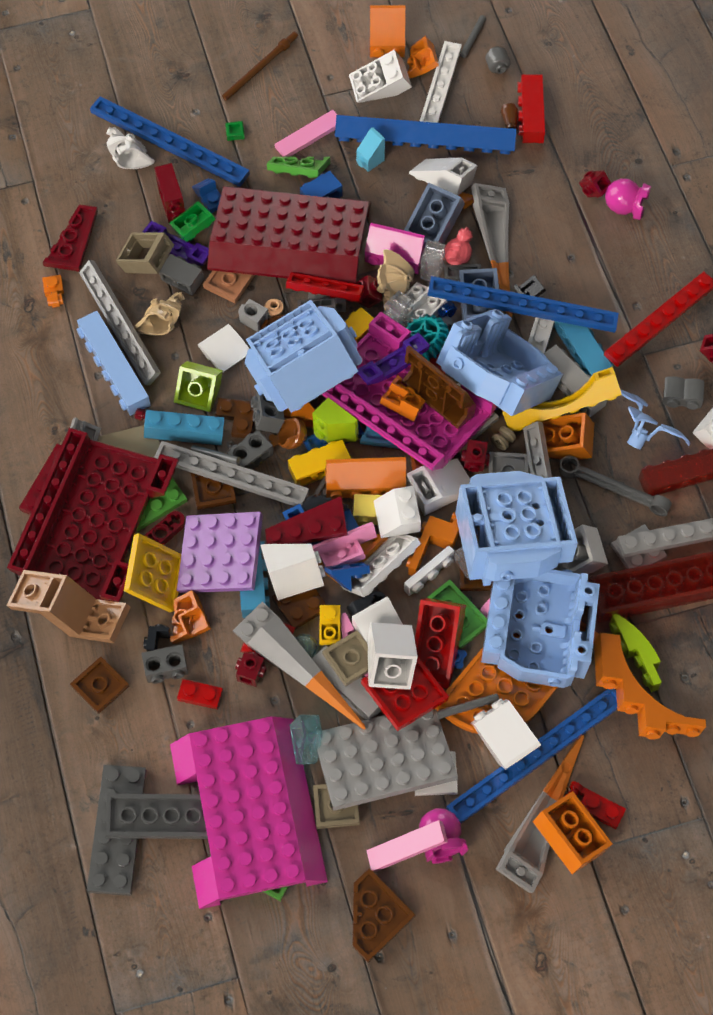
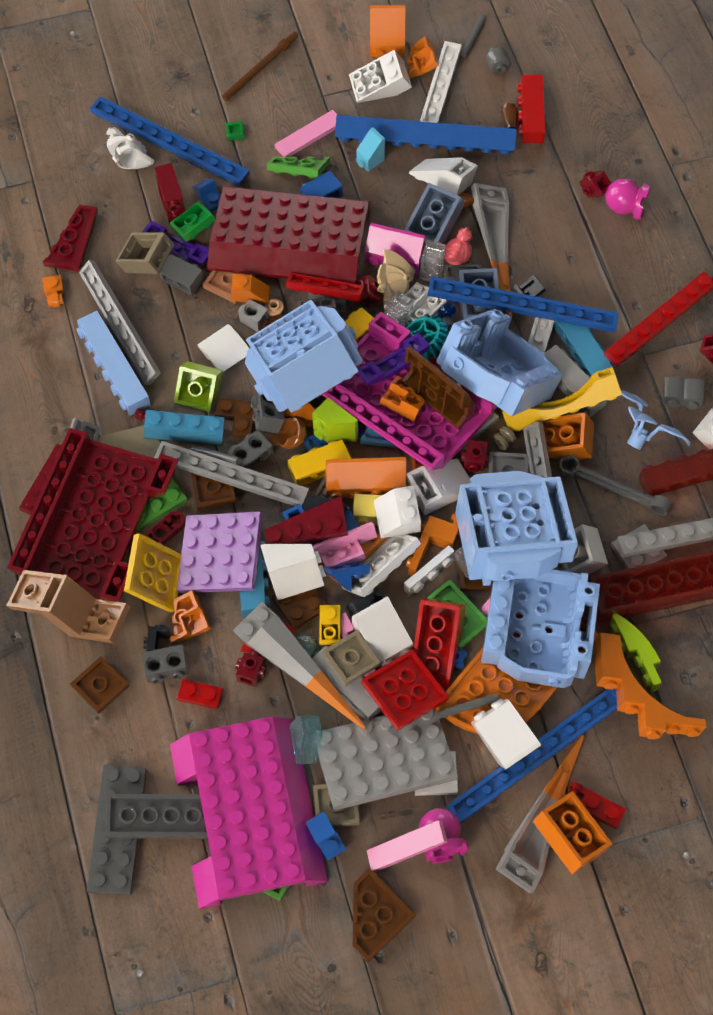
(161, 316): tan helmet -> none
(249, 287): none -> orange slope
(325, 835): none -> blue slope
(391, 655): white slope -> none

